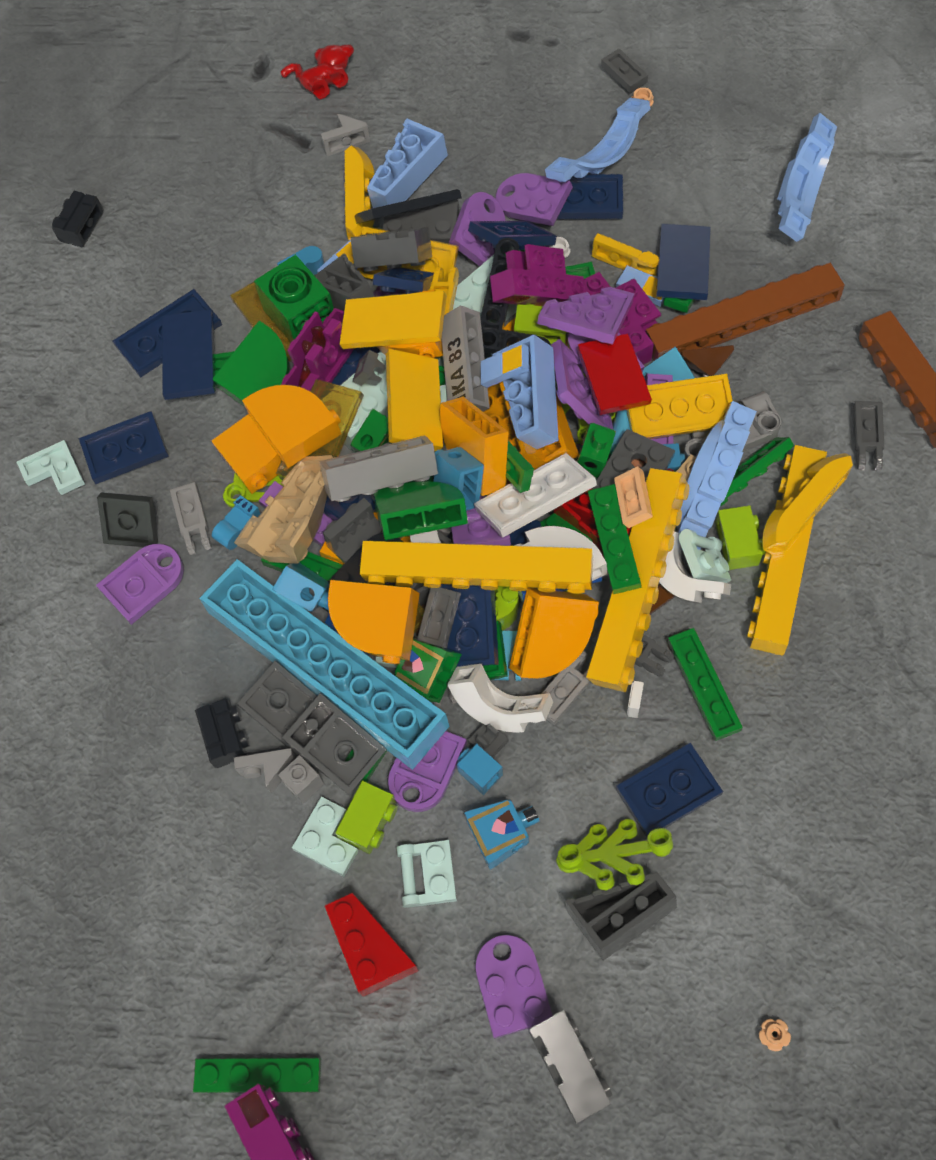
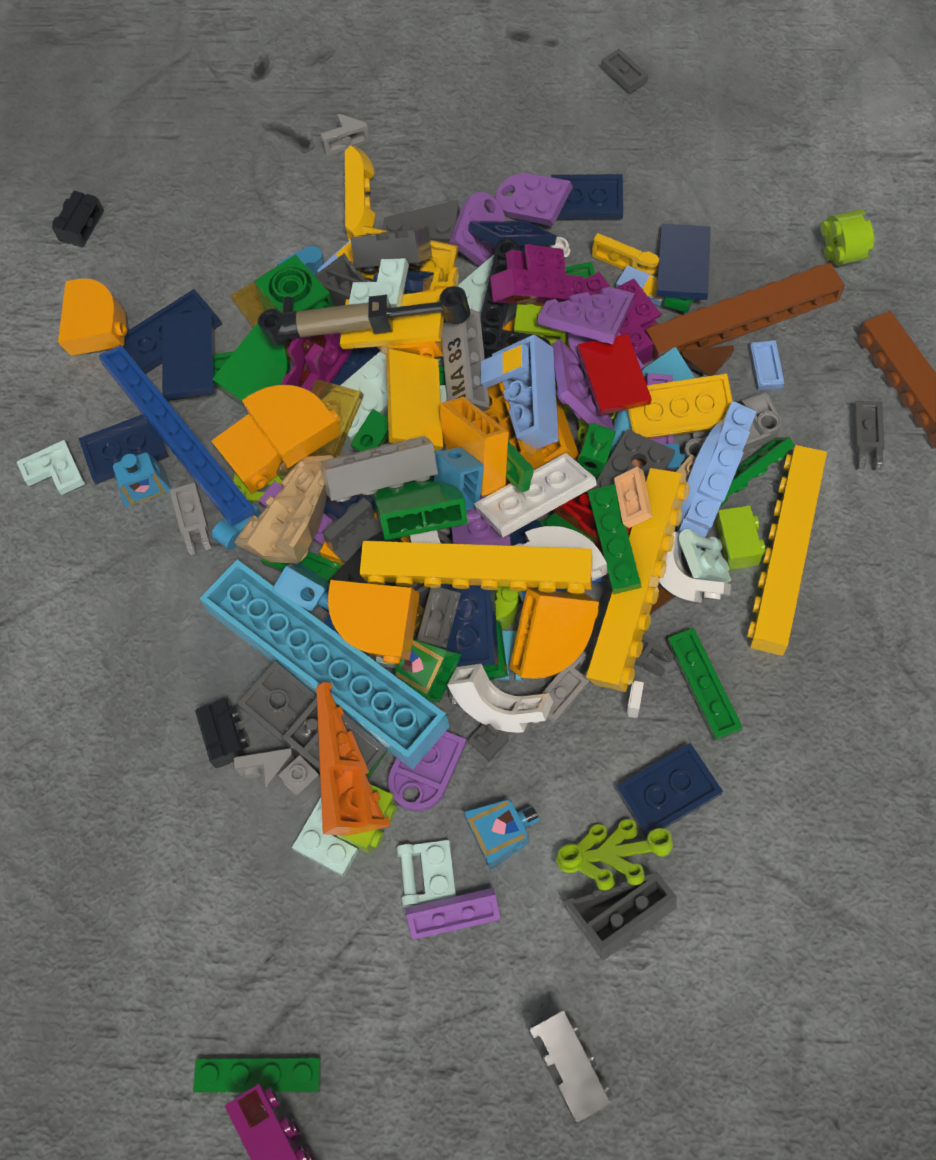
(90, 318): none -> light orange brick
(127, 519): pearl dark grey tile -> none
(140, 478): none -> dark azure torso
(142, 581): medium lavender plate -> none
(177, 436): none -> blue plate
(330, 70): red animal -> none
(346, 794): none -> orange wedge
(366, 368): dark grey tile -> none
(367, 947): red wedge -> none
(374, 315): none -> black piece
(390, 281): none -> light aqua plate
(406, 206): black tile -> none
(408, 164): light blue wedge -> none
(452, 913): none -> medium lavender plate
(479, 768): dark azure brick -> none
(511, 987): medium lavender plate -> none
(609, 149): light blue piece -> none
(645, 94): light nougat plate -> none
(766, 365): none -> light blue tile
(767, 1039): light nougat plate -> none
(787, 524): yellow brick -> none
(804, 177): light blue piece -> none
(847, 237): none -> lime brick

